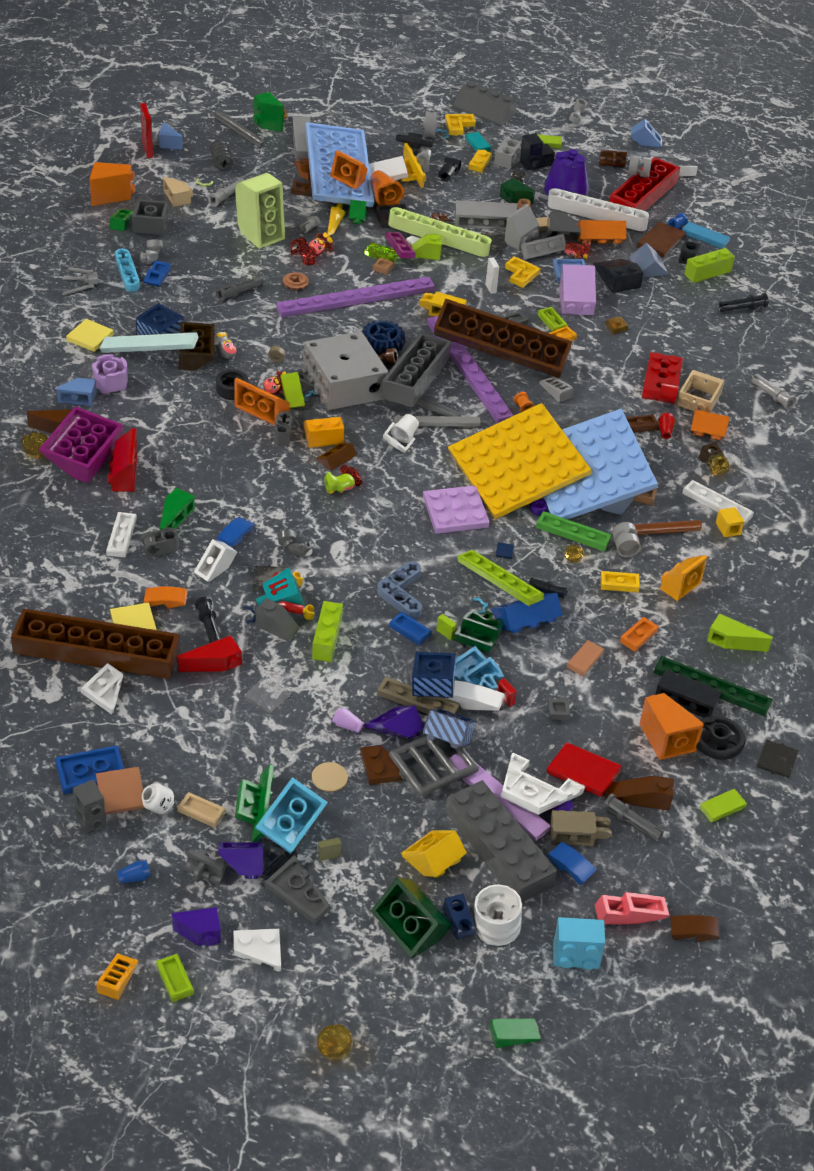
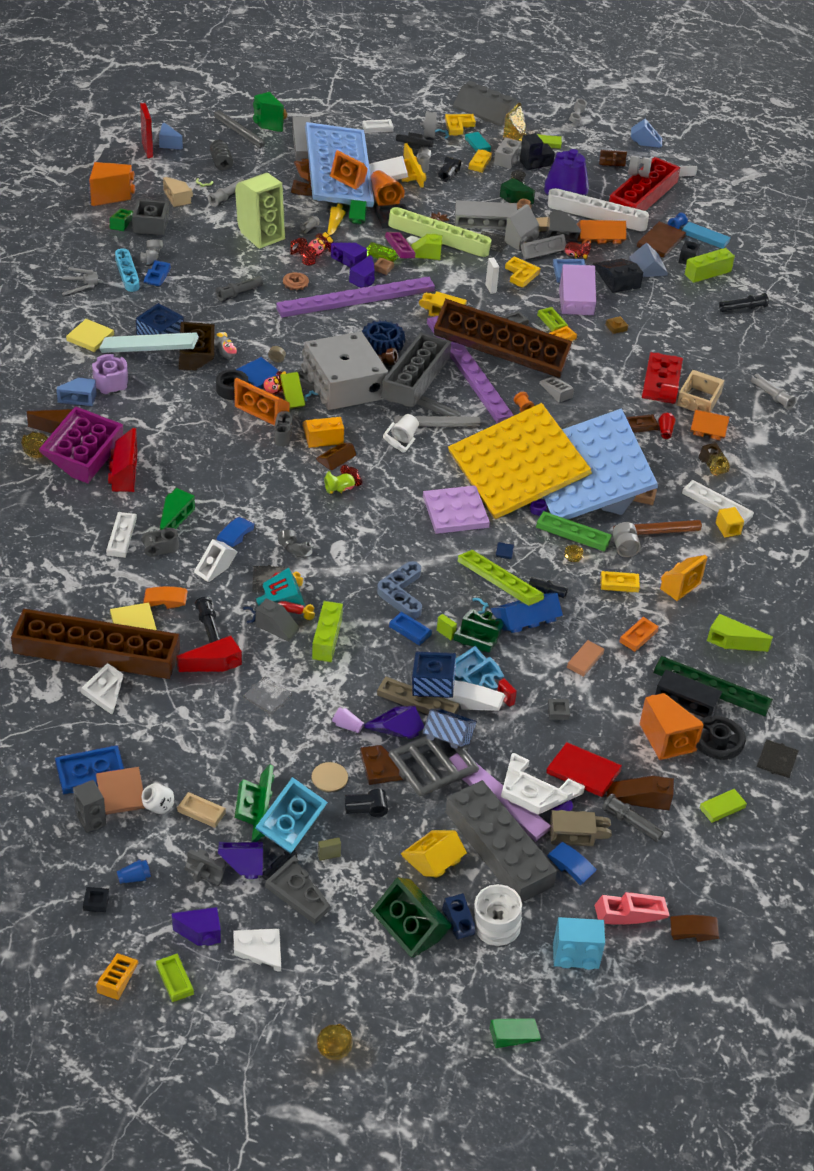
(96, 899): none -> black plate
(258, 372): none -> blue tile
(348, 253): none -> dark purple slope
(363, 273): none -> dark purple slope
(373, 803): none -> black piece
(376, 126): none -> white tile
(515, 124): none -> clear yellow slope

